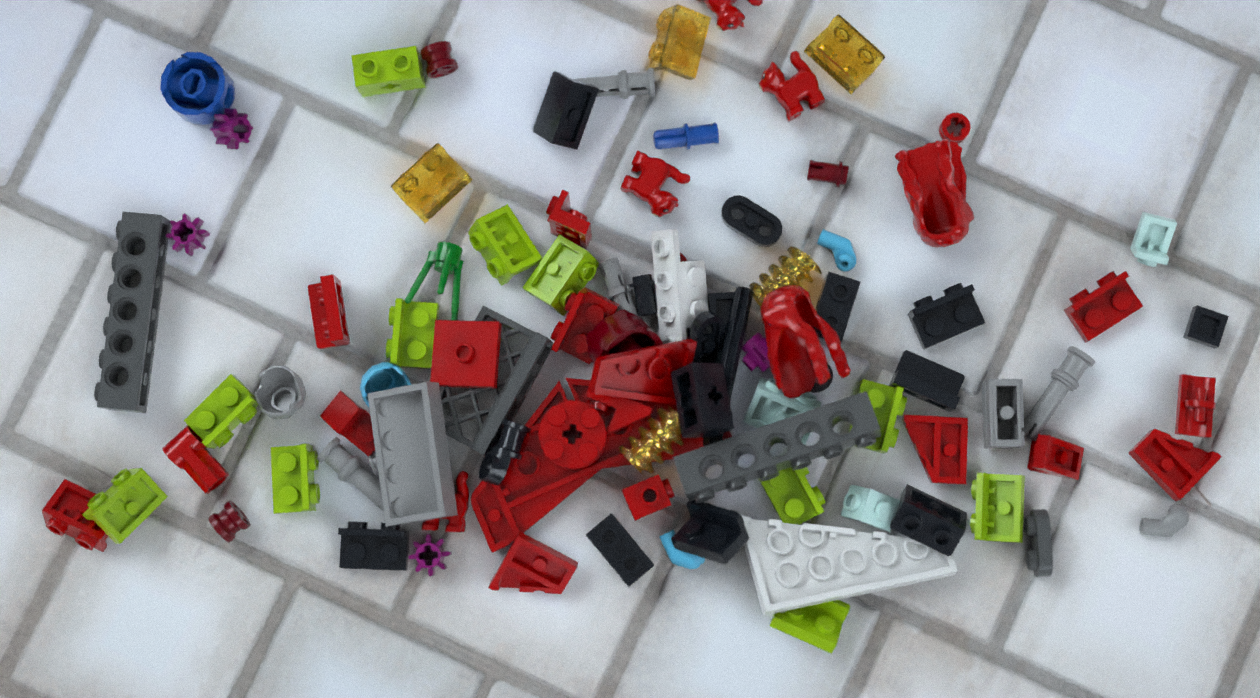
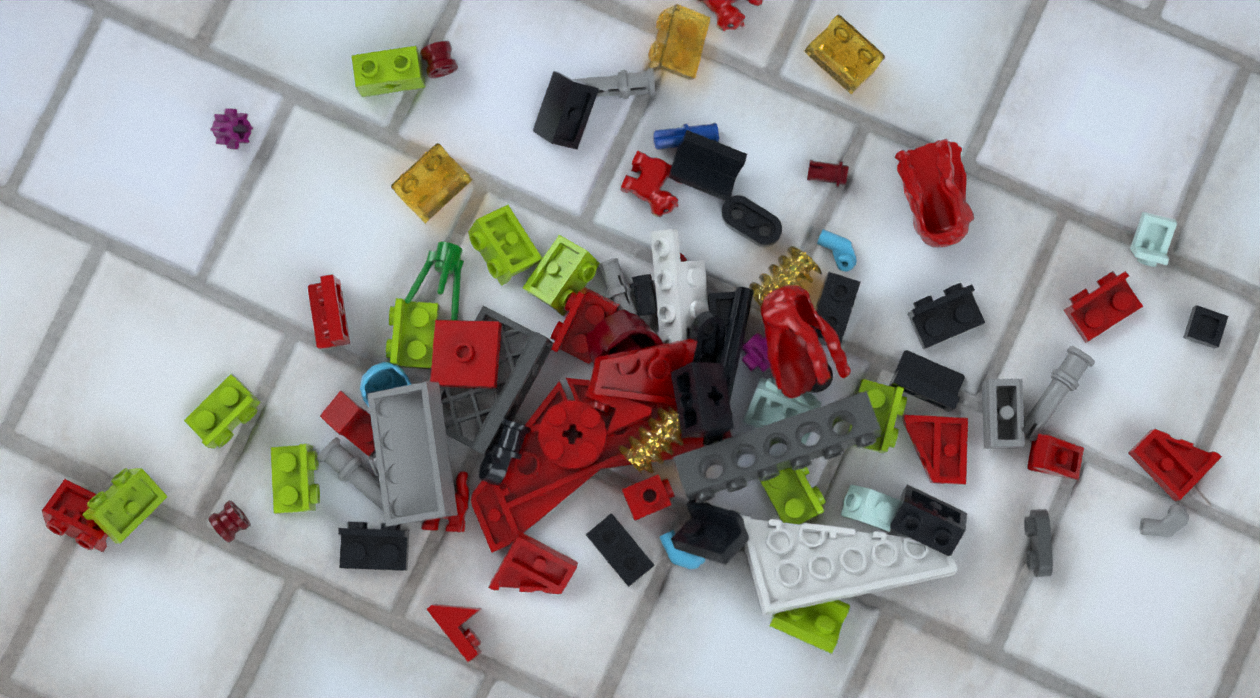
(143, 327): dark grey brick -> none
(182, 228): magenta gear -> none
(191, 455): red piece -> none
(197, 88): blue brick -> none
(280, 392): light grey hair -> none
(436, 562): magenta gear -> none
(450, 620): none -> red slope
(569, 225): red bracket -> none
(706, 165): none -> black panel
(792, 91): red animal -> none
(959, 119): red bush -> none
(998, 507): lime bracket -> none
(1195, 406): red hips -> none

